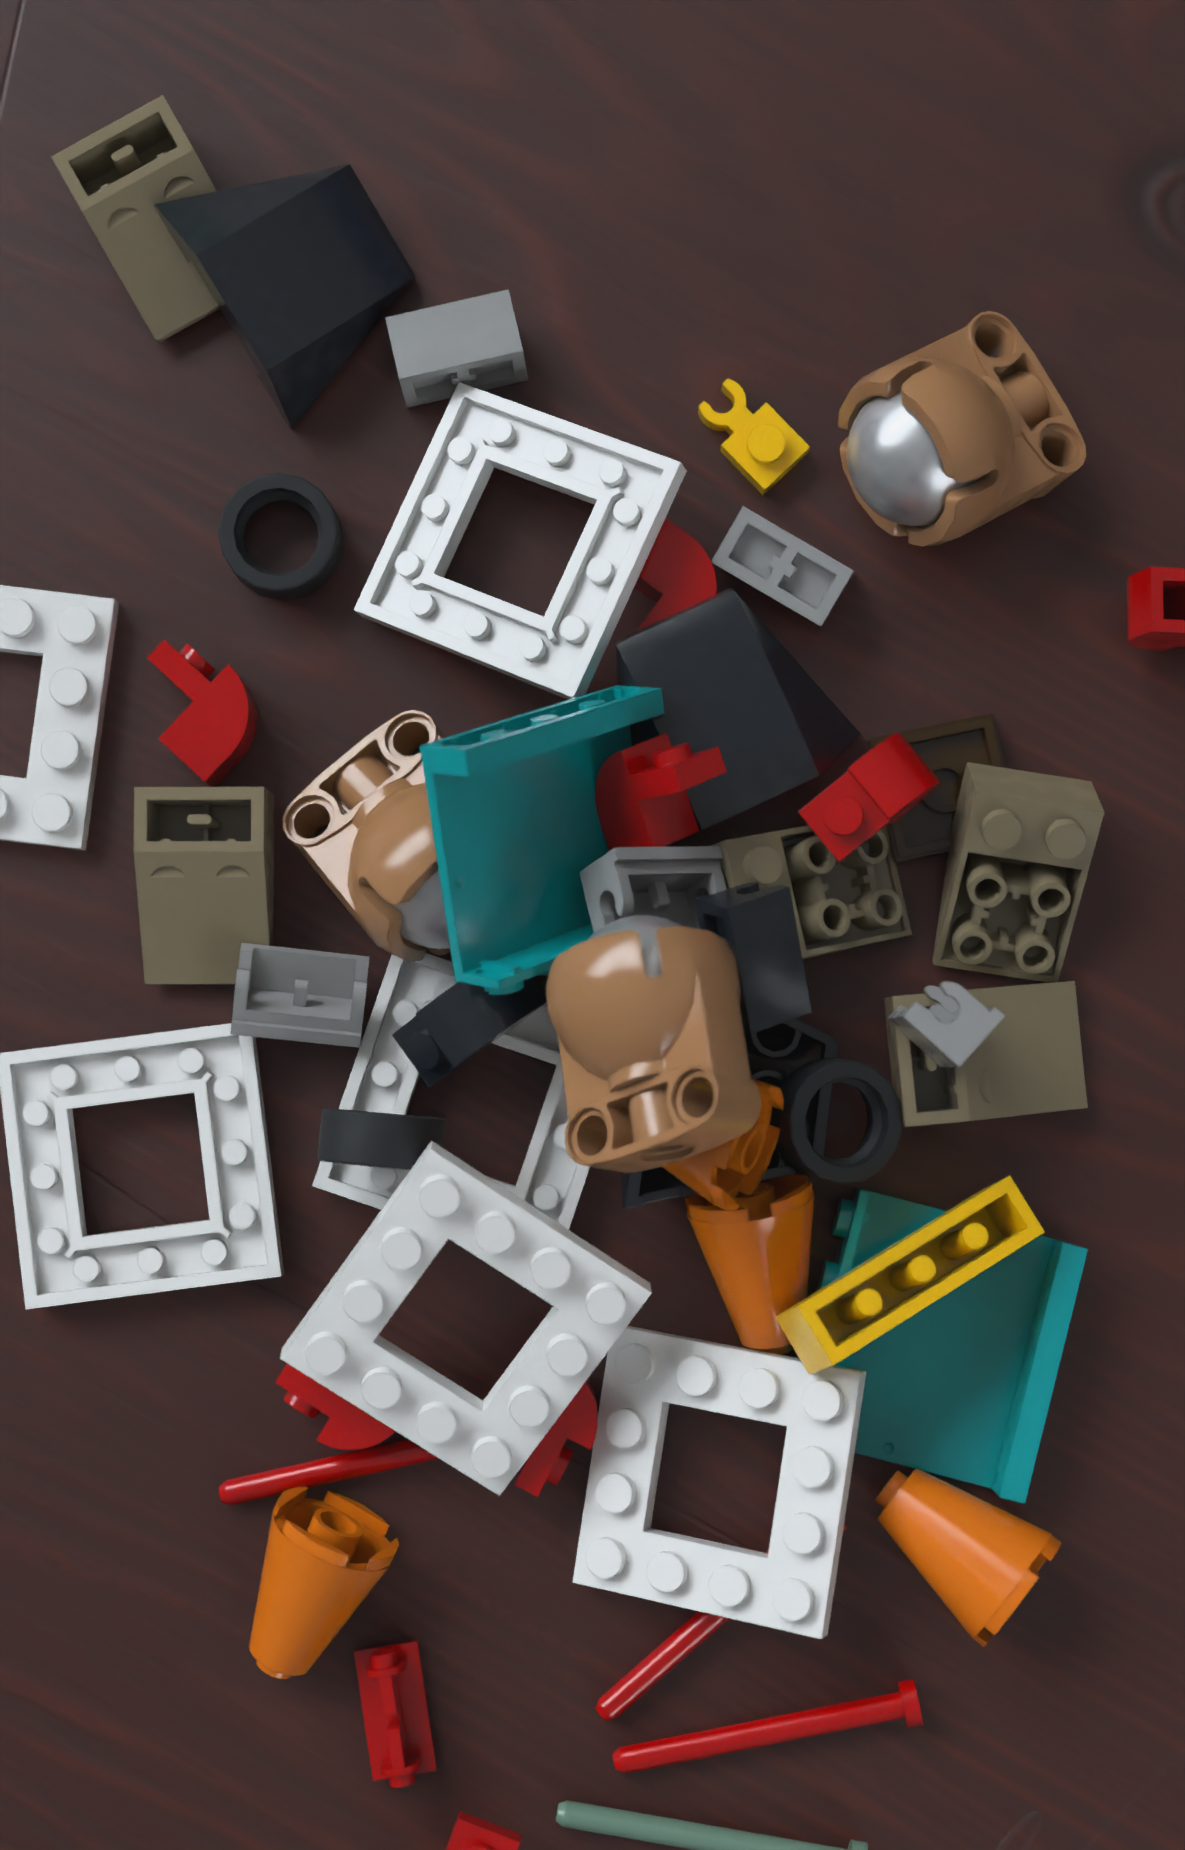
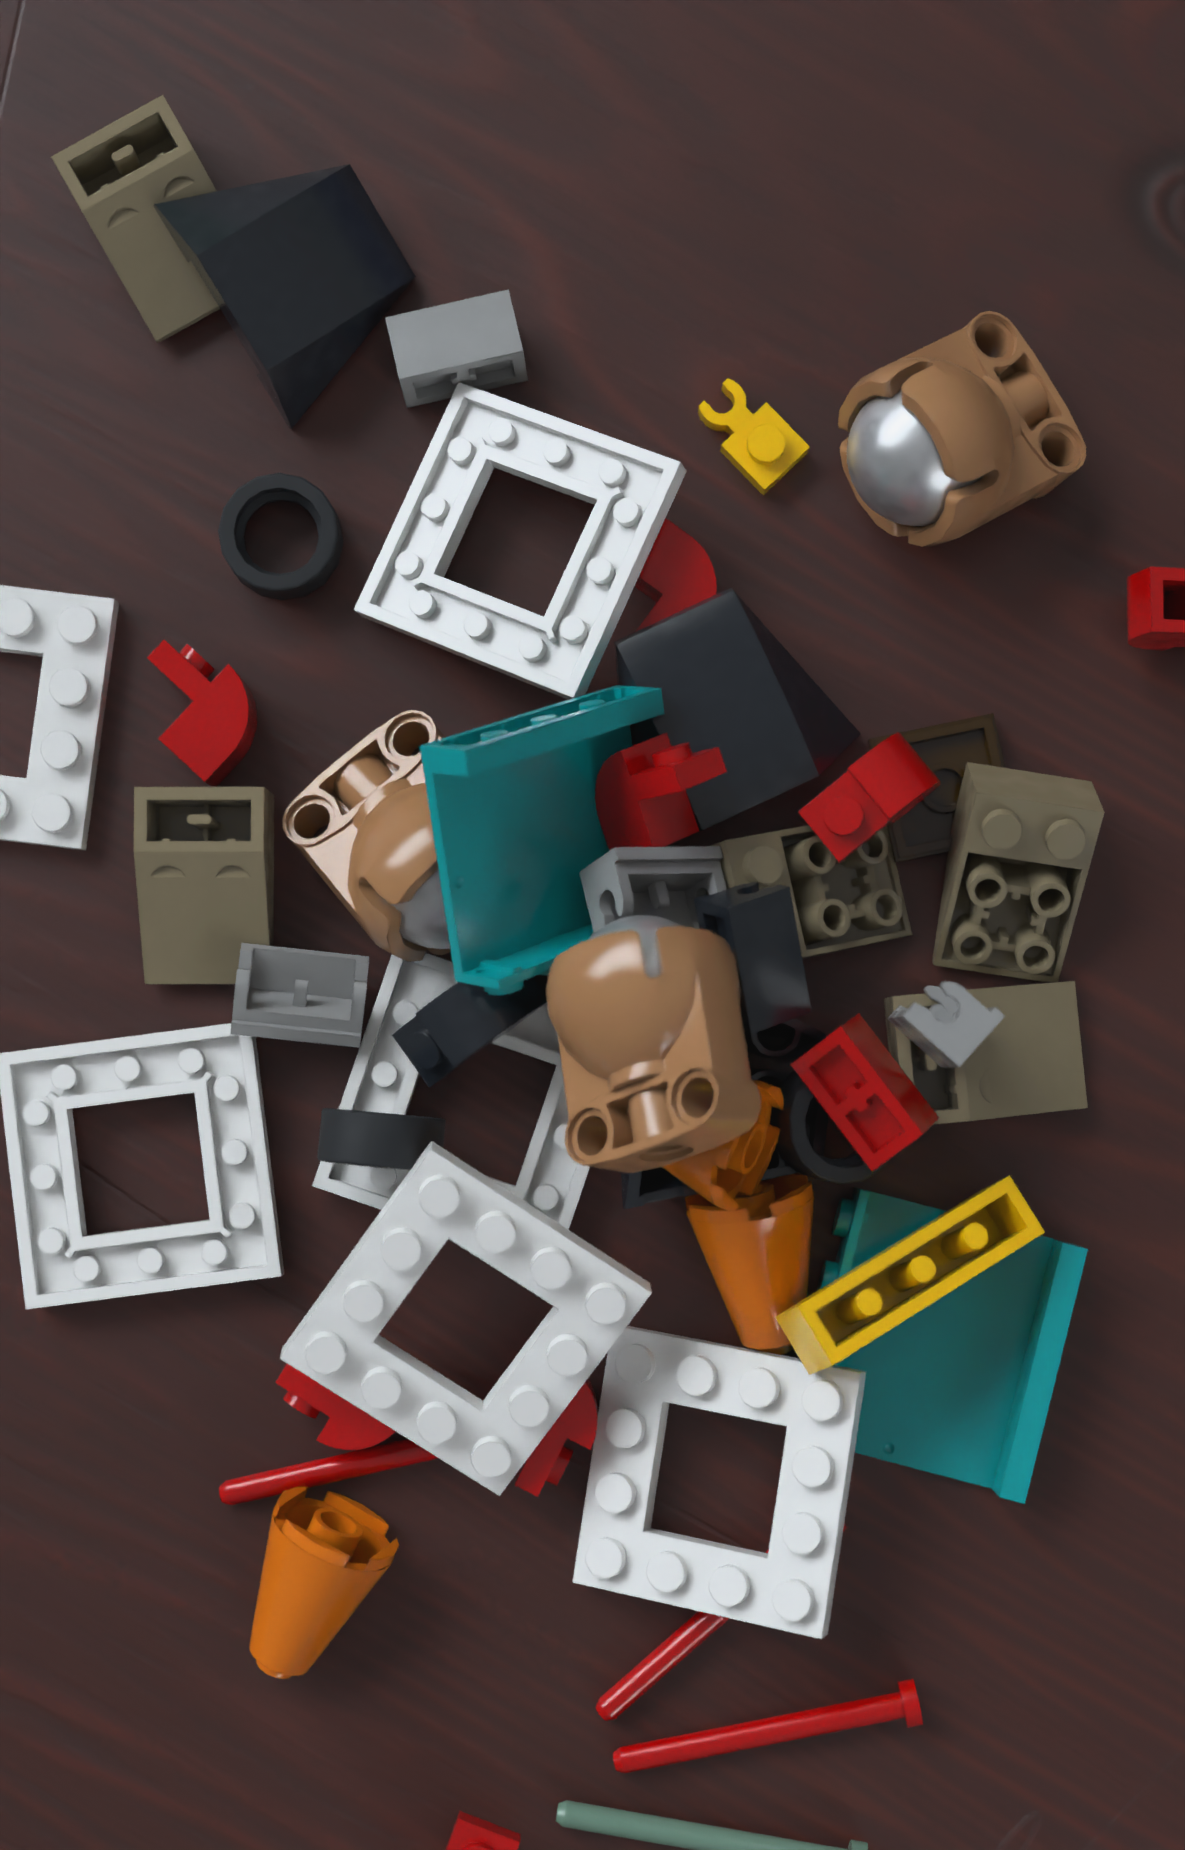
(395, 1712): red hinge -> none
(782, 566): light grey hinge -> none
(865, 1092): none -> red hinge
(965, 1548): orange cone -> none

